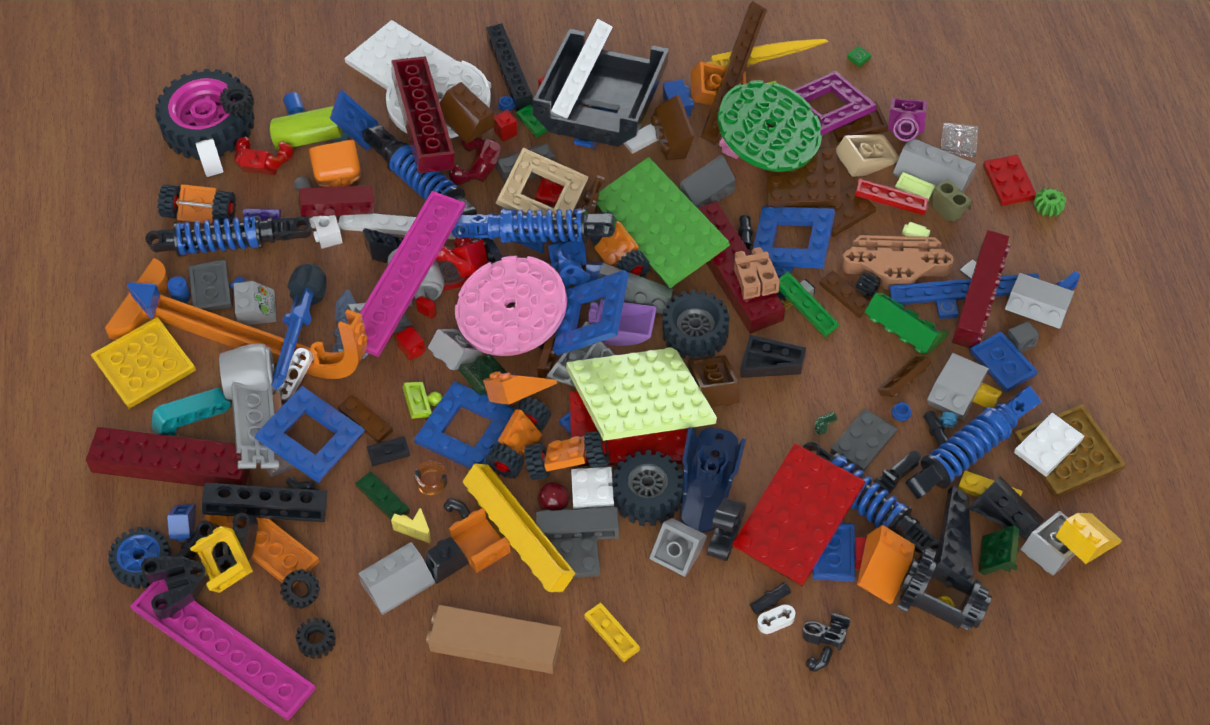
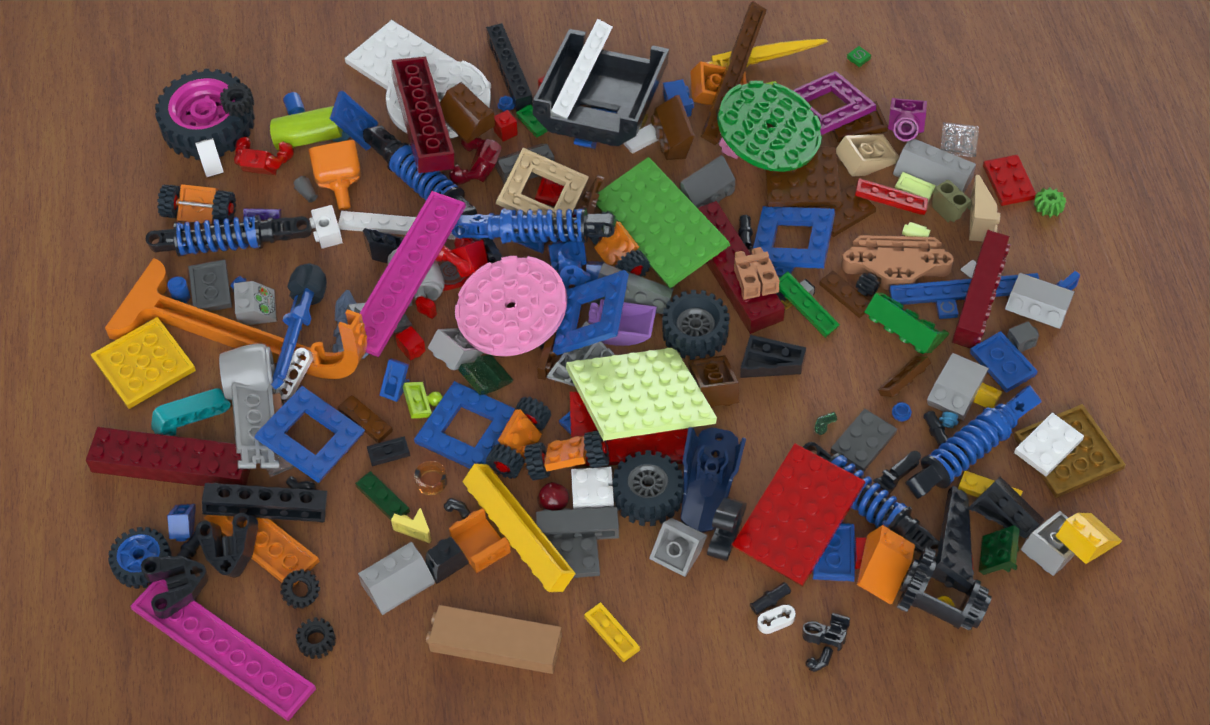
(146, 296): blue slope -> none
(204, 548): yellow panel -> none
(336, 201): dark red brick -> none
(394, 380): none -> blue slope
(512, 388): orange slope -> none
(983, 211): none -> tan slope

